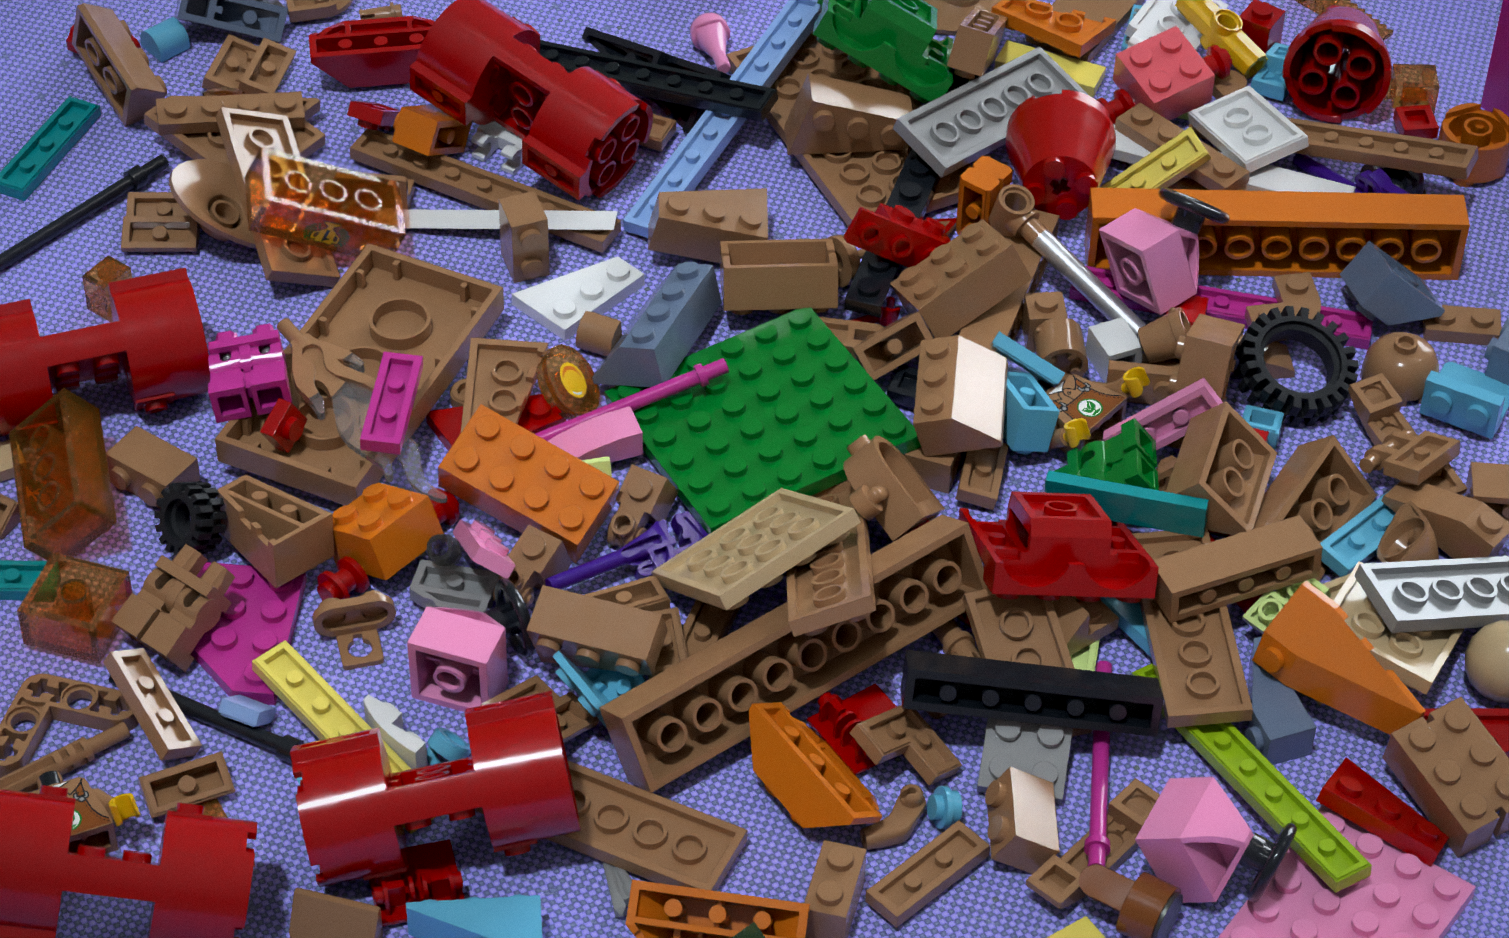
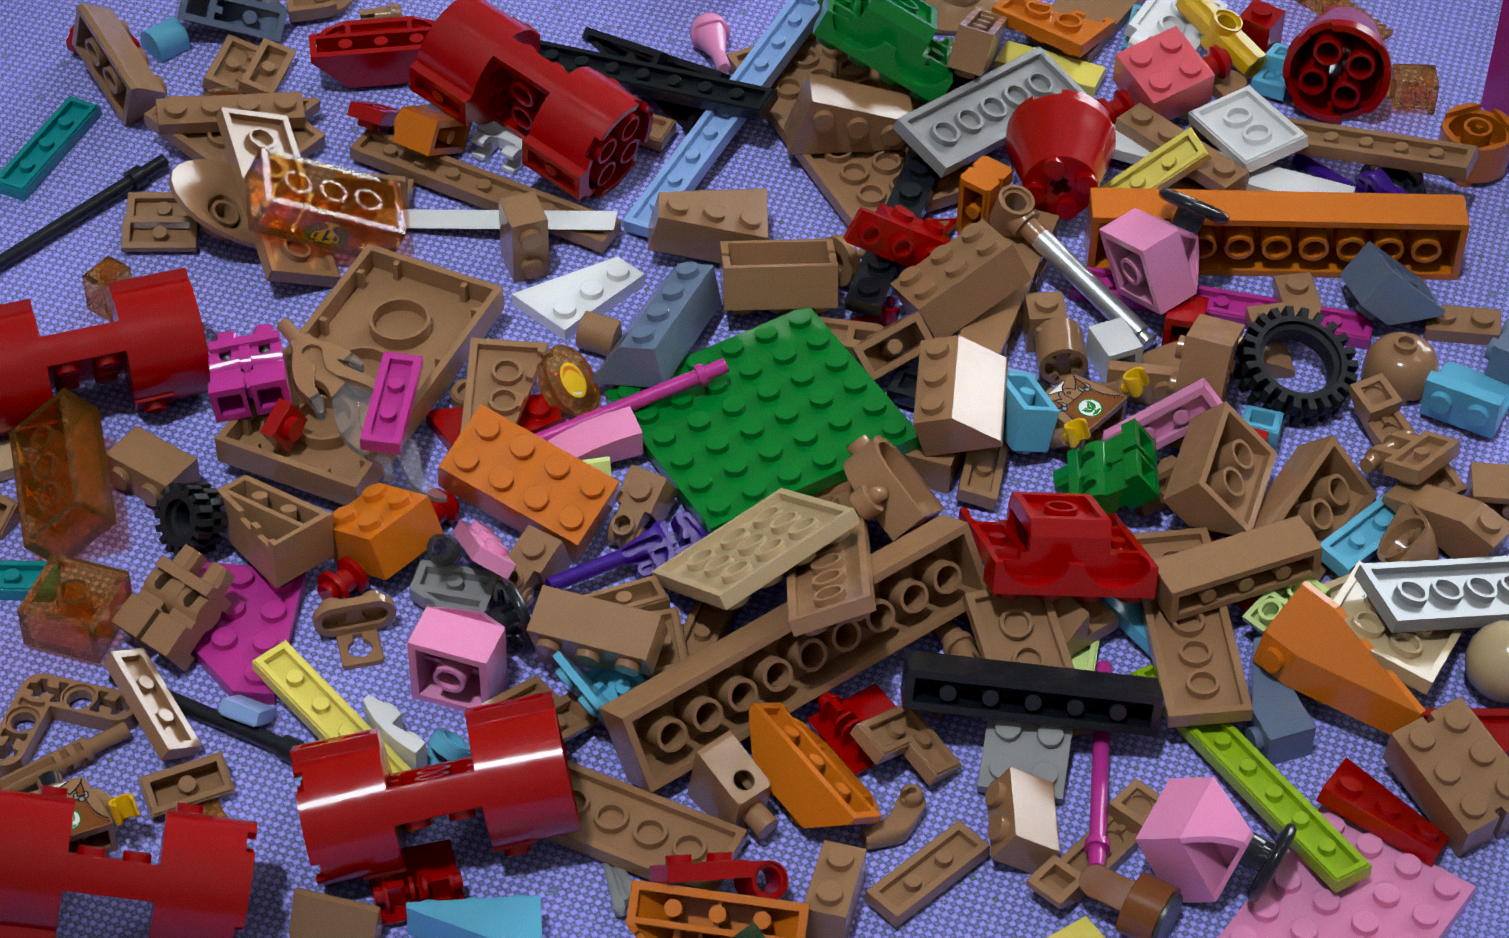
(722, 866): none -> red plate
(731, 786): none -> medium nougat torso
(944, 807): medium azure plate -> none
(1026, 359): medium azure tile -> none
(1137, 504): teal tile -> none
(1162, 335): medium nougat piece -> none
(1416, 121): red plate -> none

